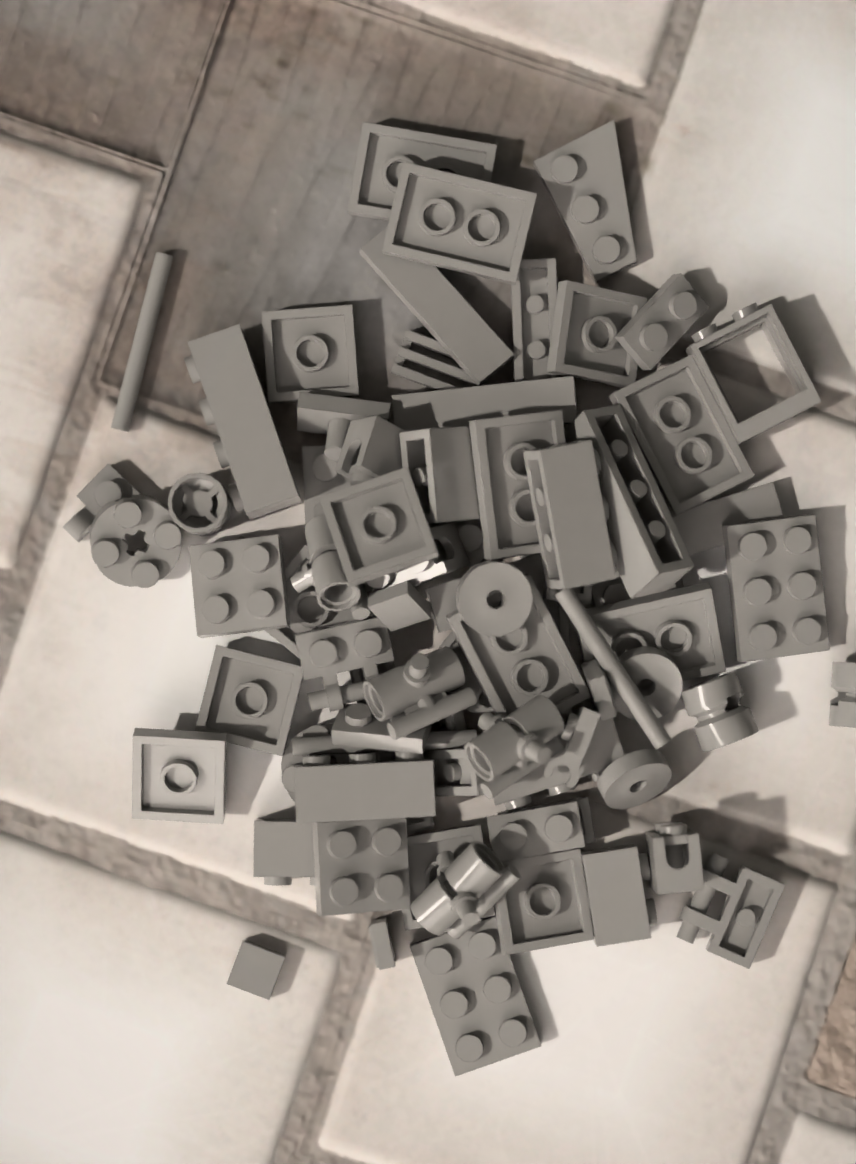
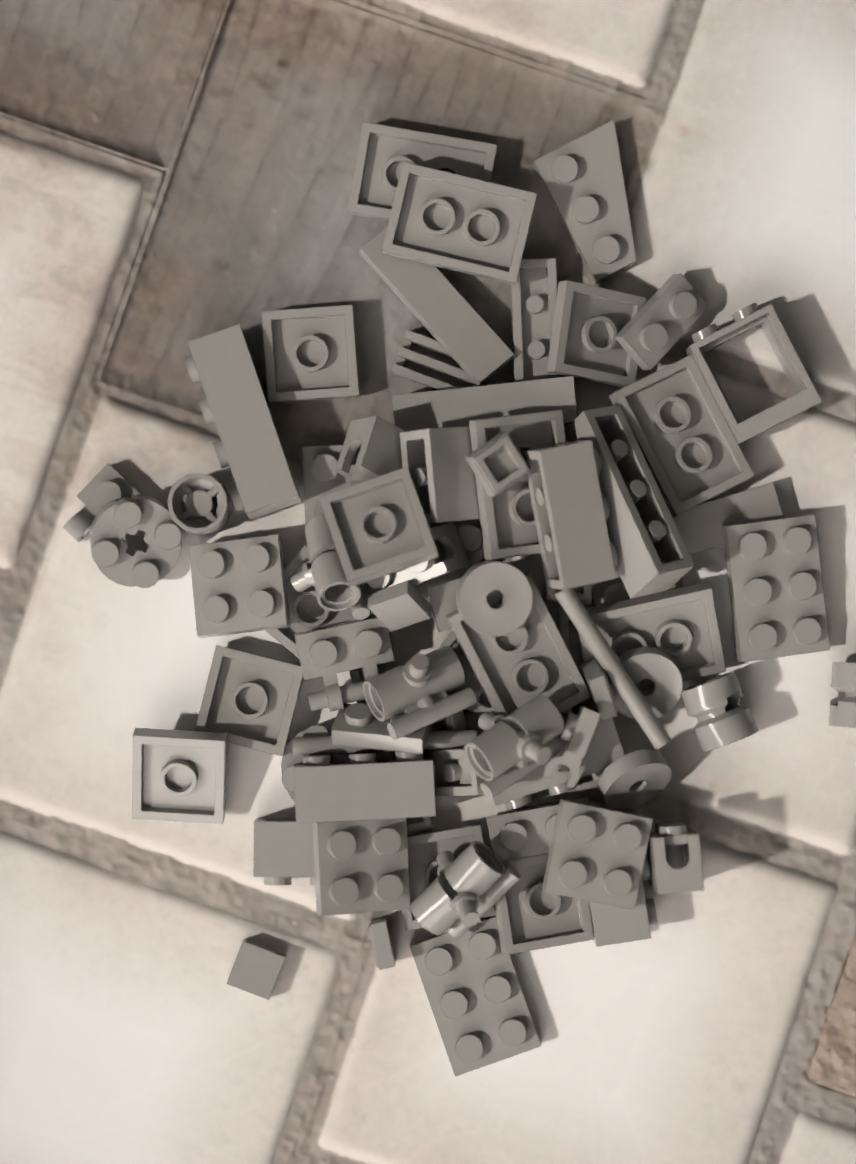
(142, 342): light grey bar -> none
(333, 416): light grey tile -> none
(498, 464): none -> light grey tile
(597, 854): none -> light grey plate
(743, 917): light grey plate -> none

